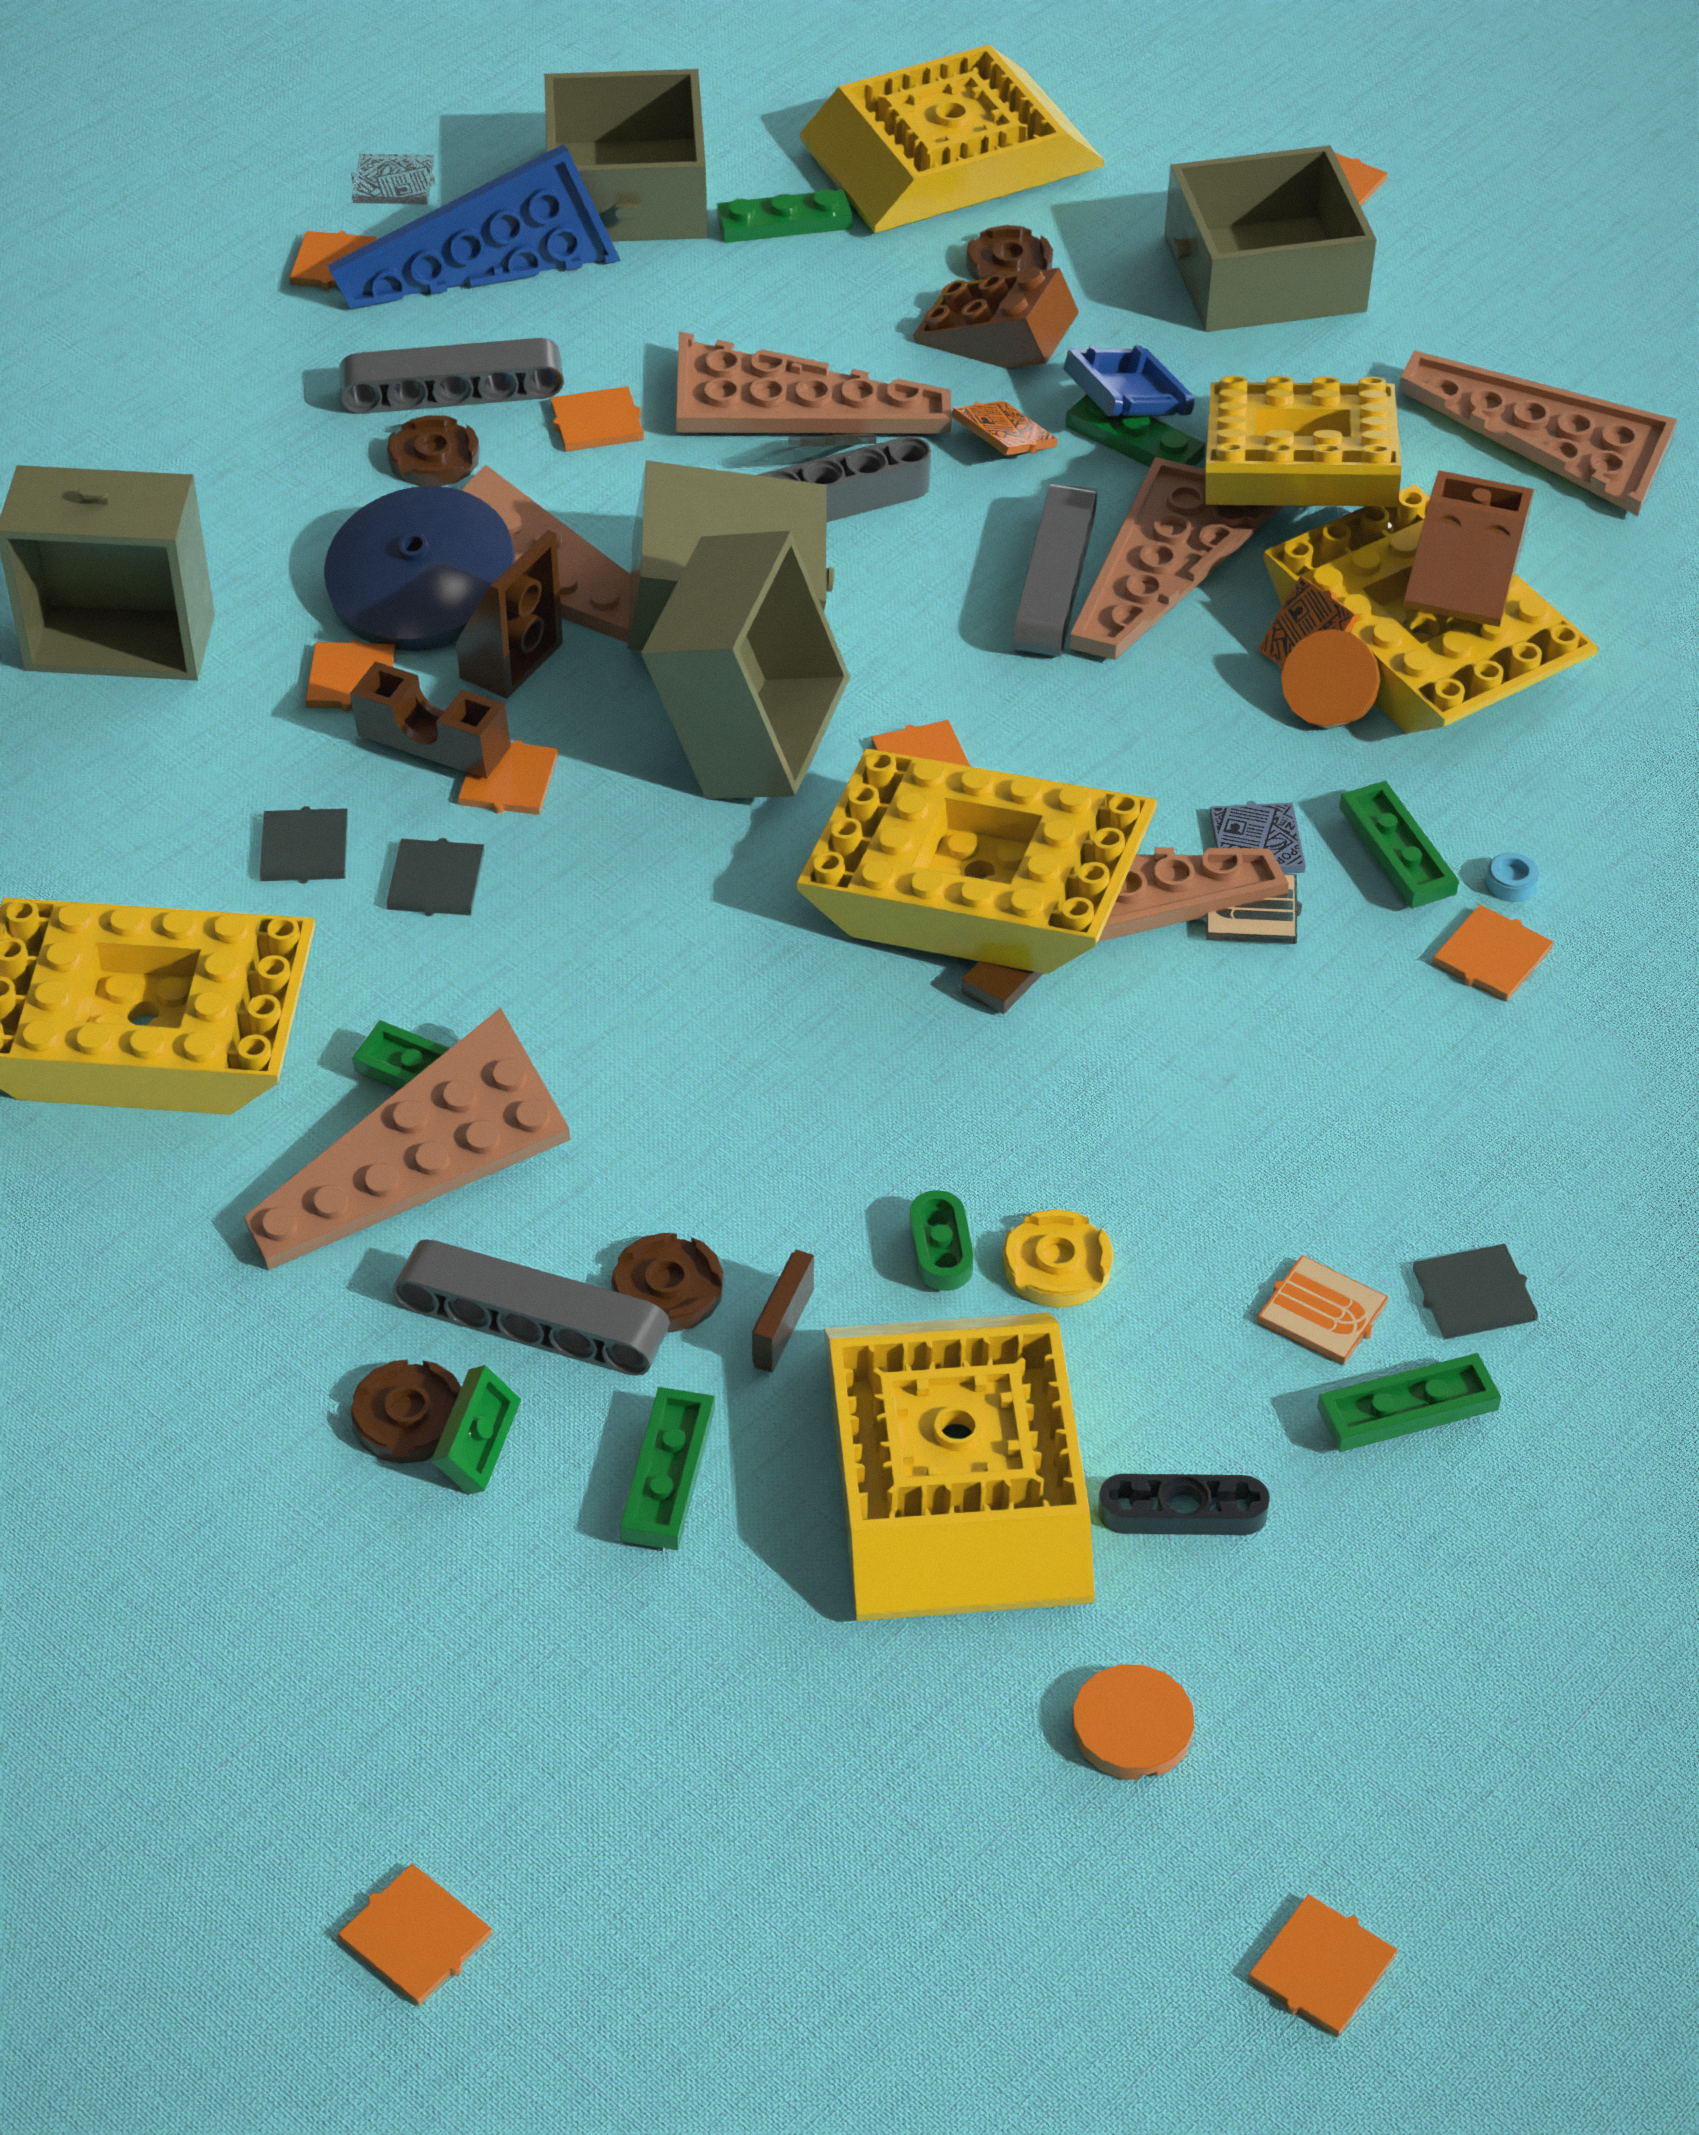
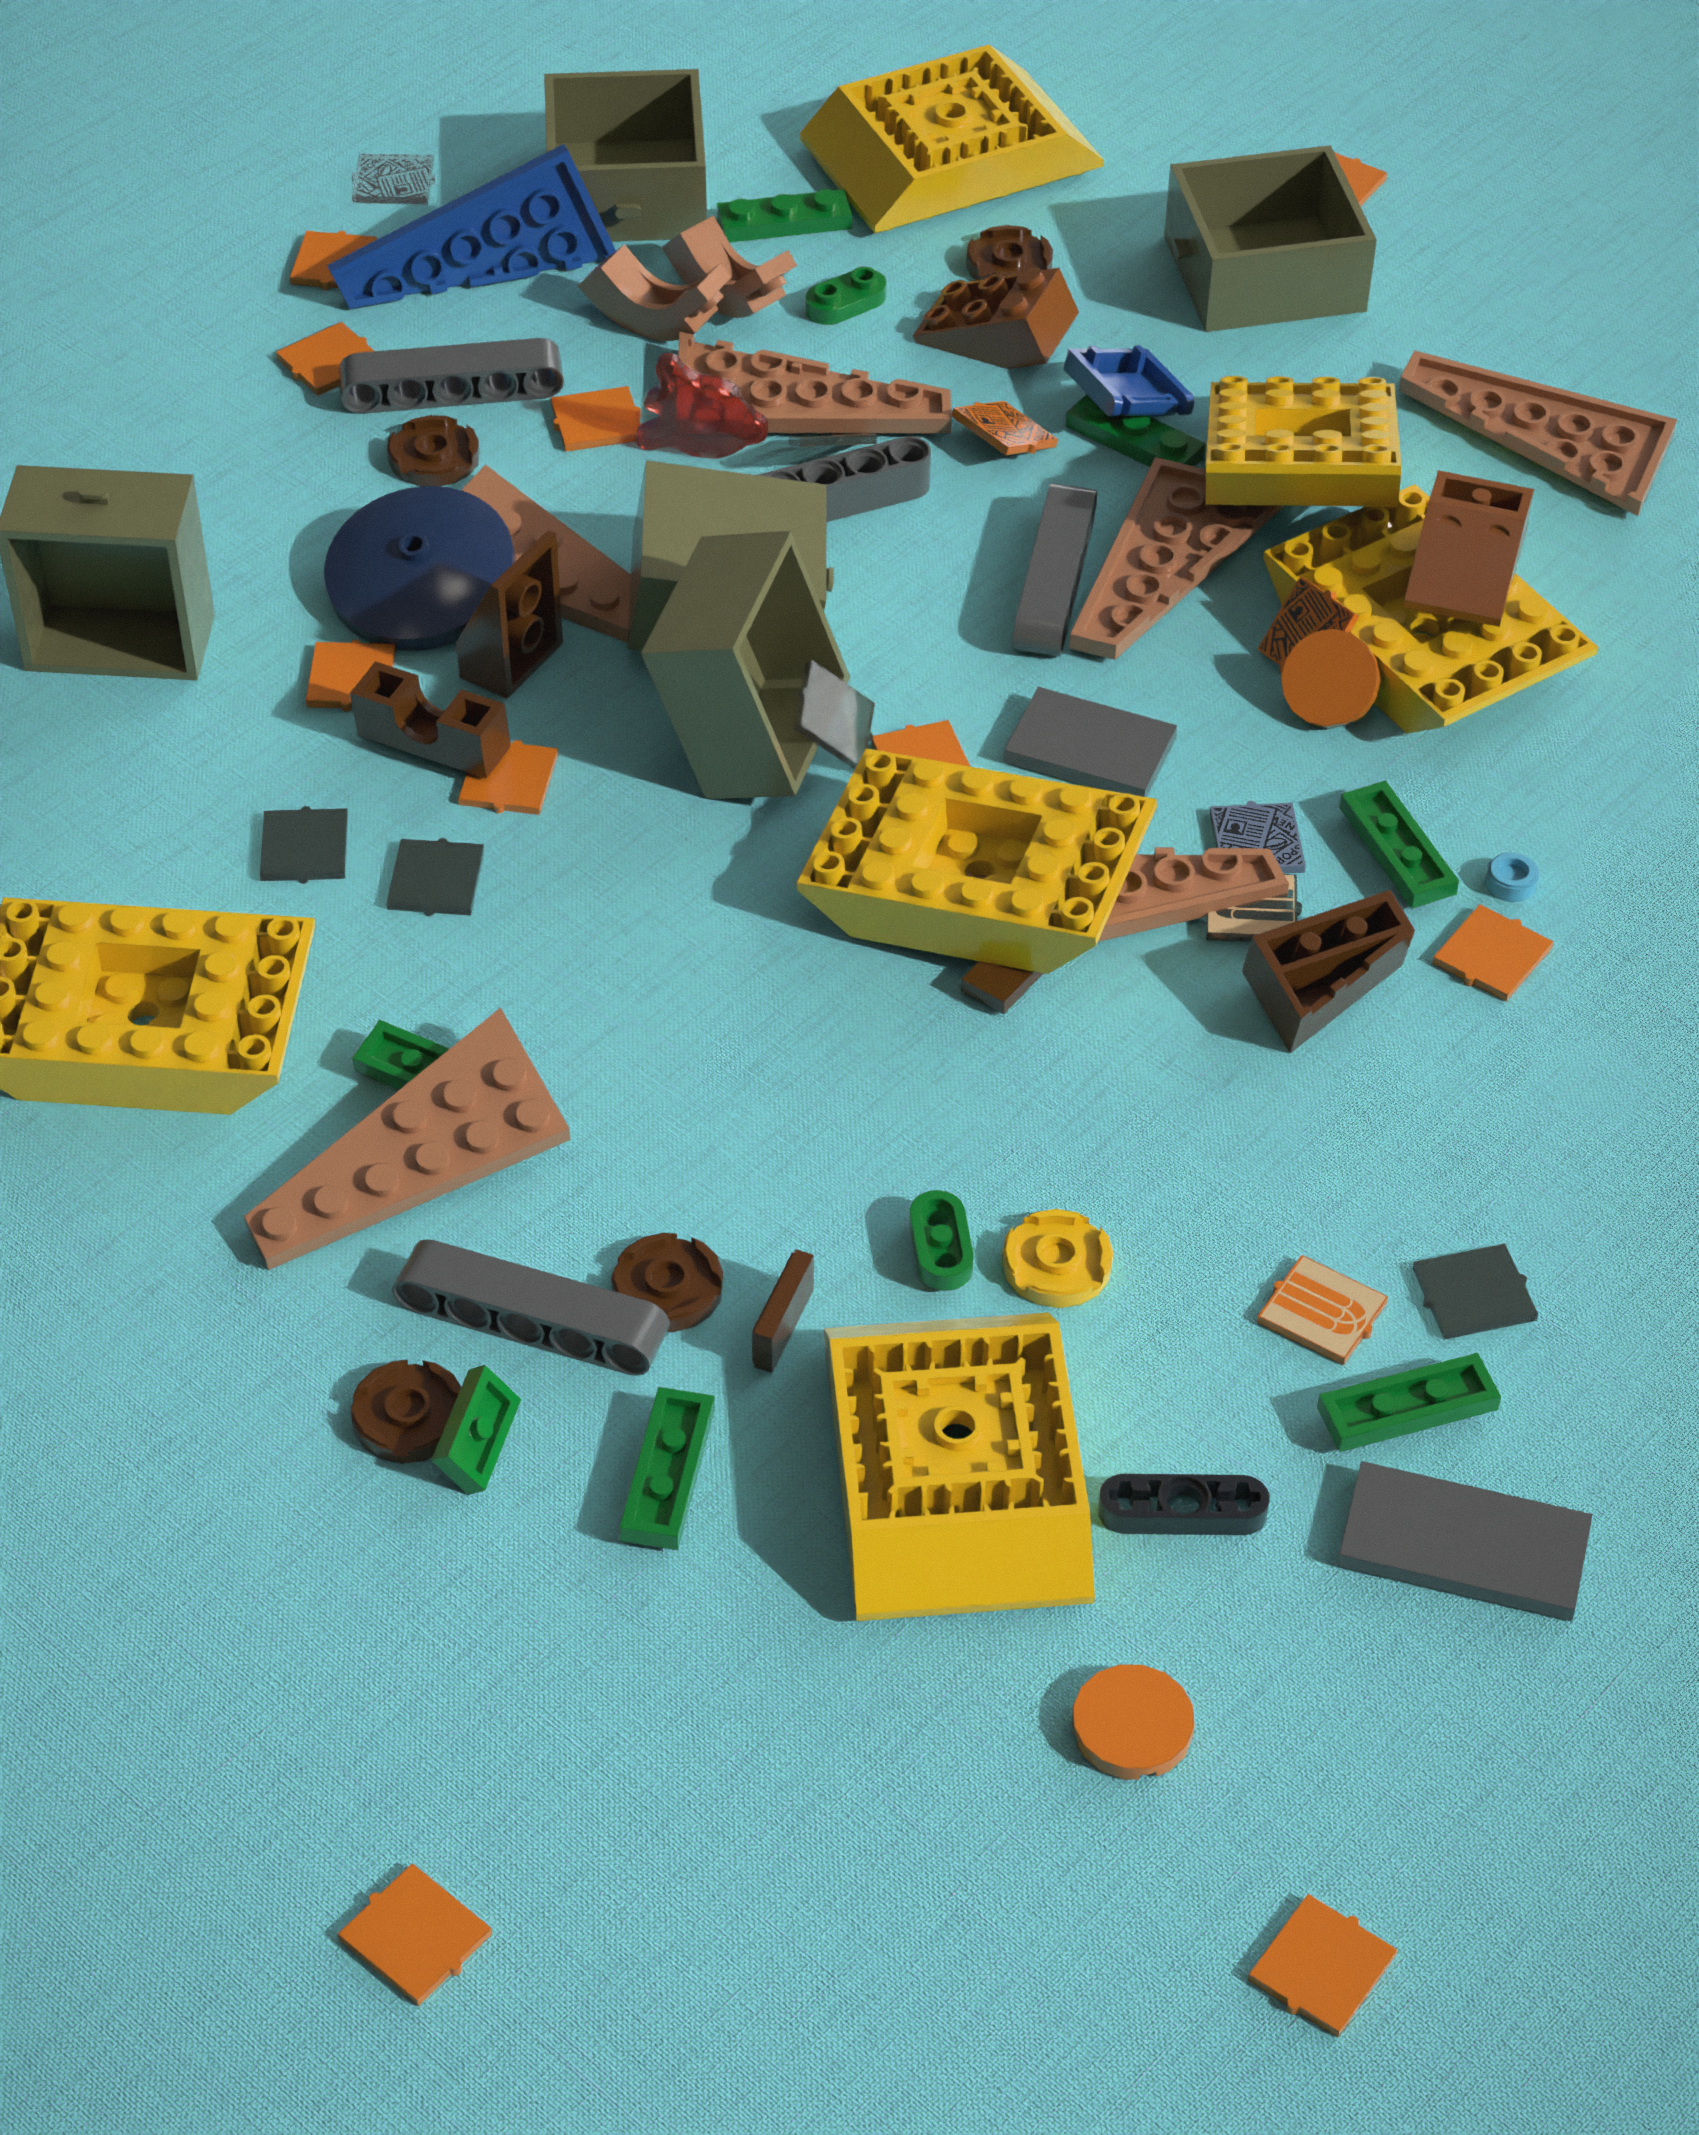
(319, 355): none -> orange piece
(647, 304): none -> arch
(698, 413): none -> clear red tile
(750, 286): none -> nougat arch
(833, 714): none -> clear smoke piece
(845, 296): none -> green plate
(1090, 743): none -> dark grey tile
(1326, 963): none -> reddish brown wedge
(1465, 1540): none -> dark grey tile

